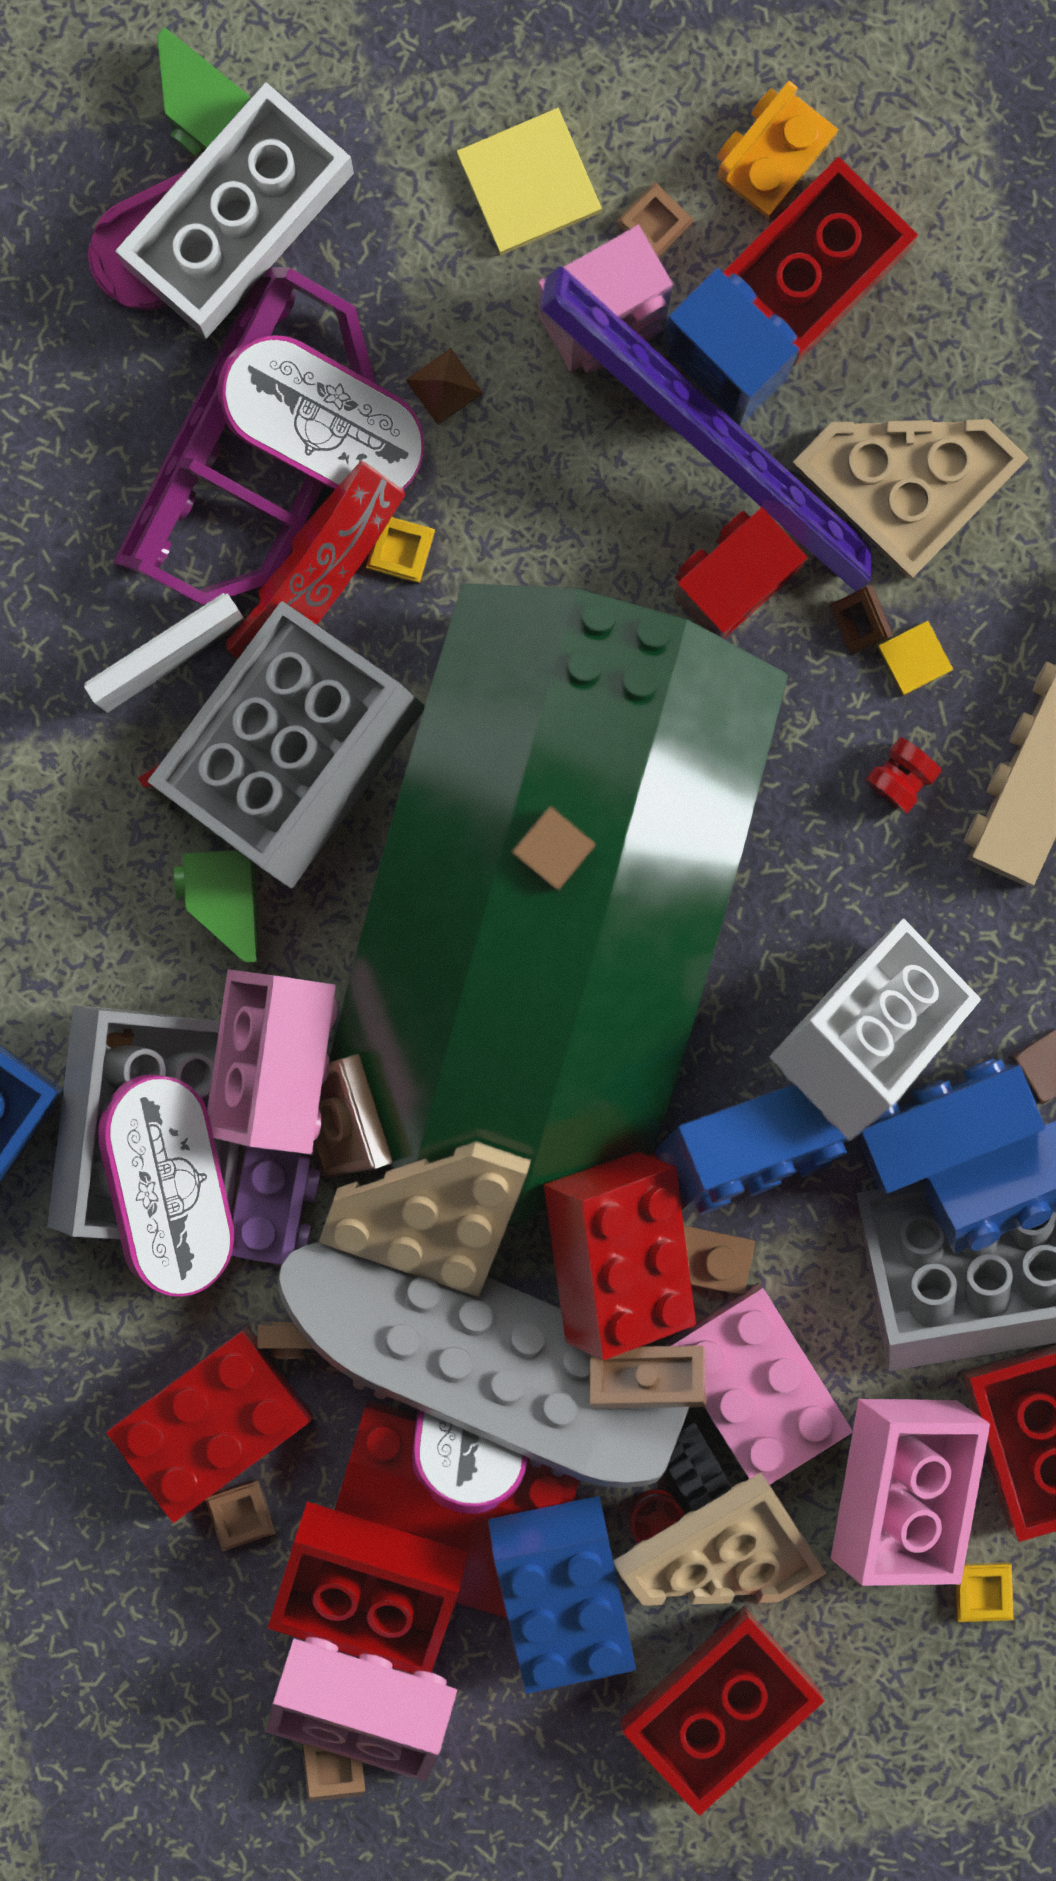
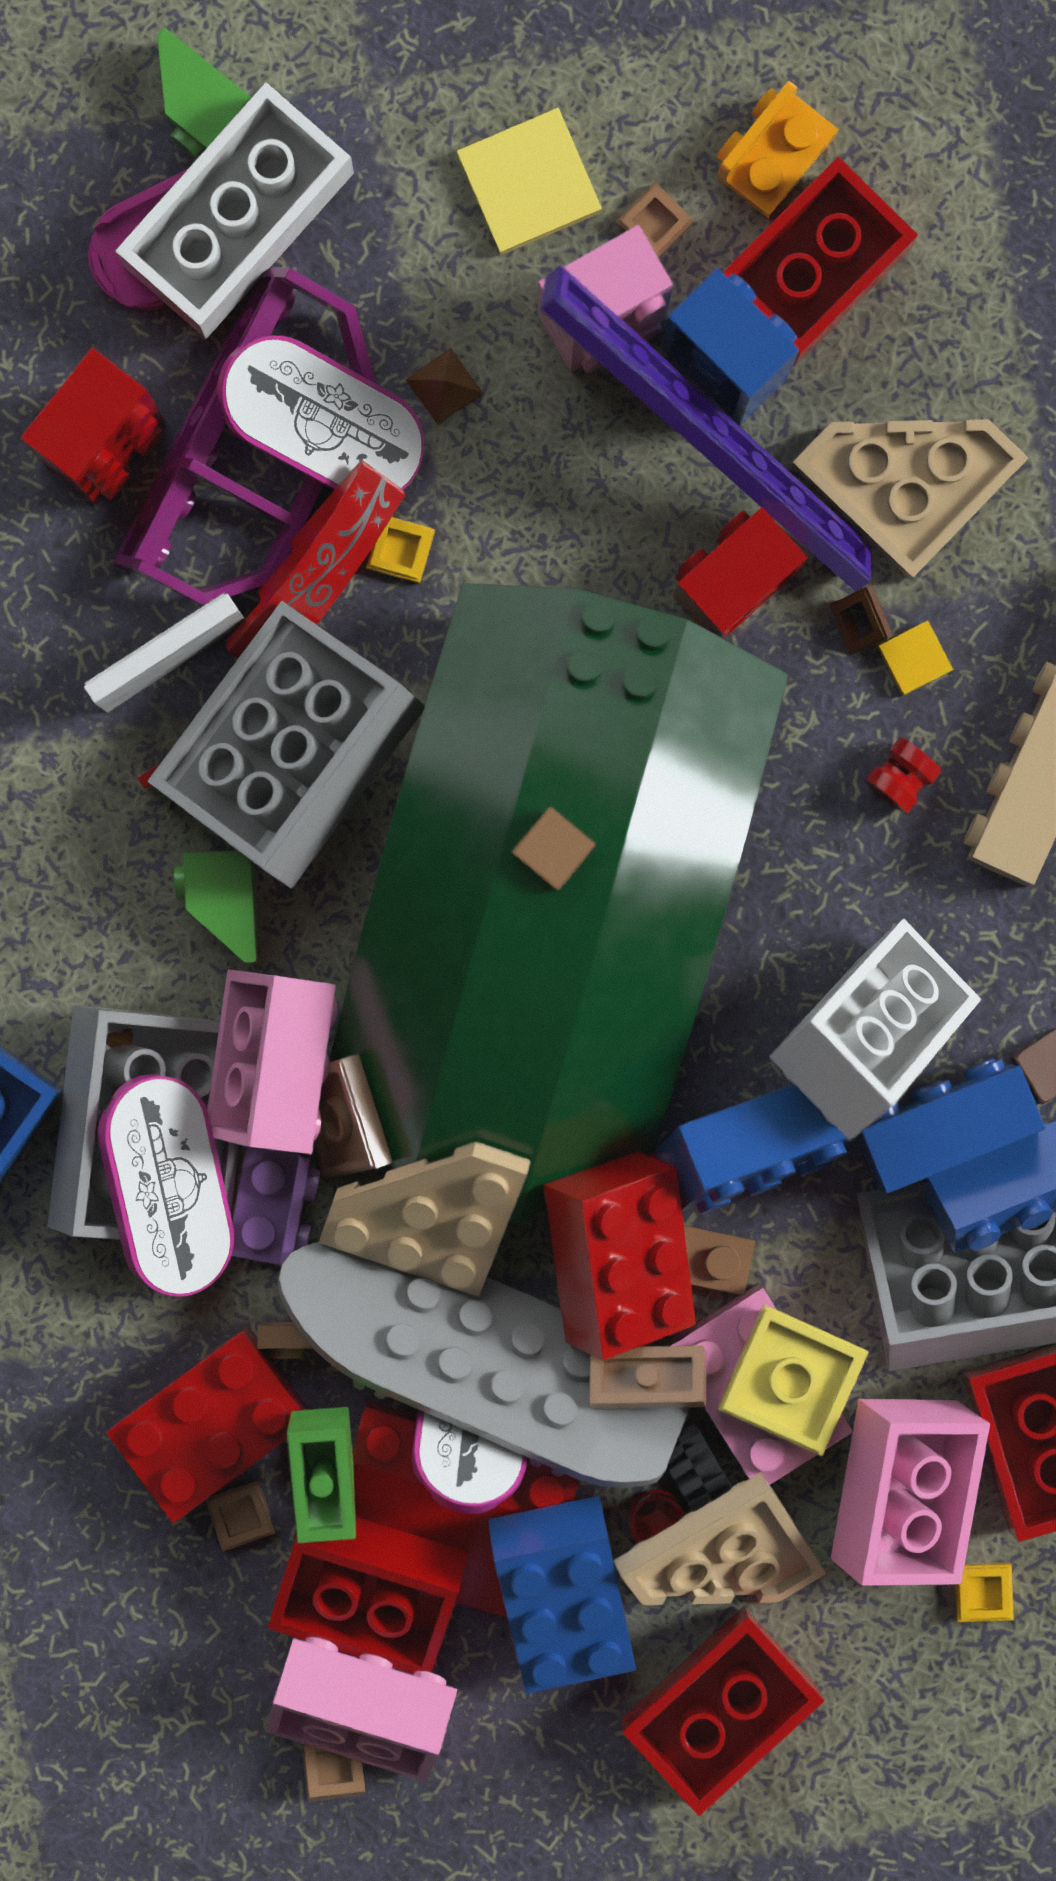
(95, 428): none -> red brick
(322, 1474): none -> bright green slope
(792, 1379): none -> light yellow tile

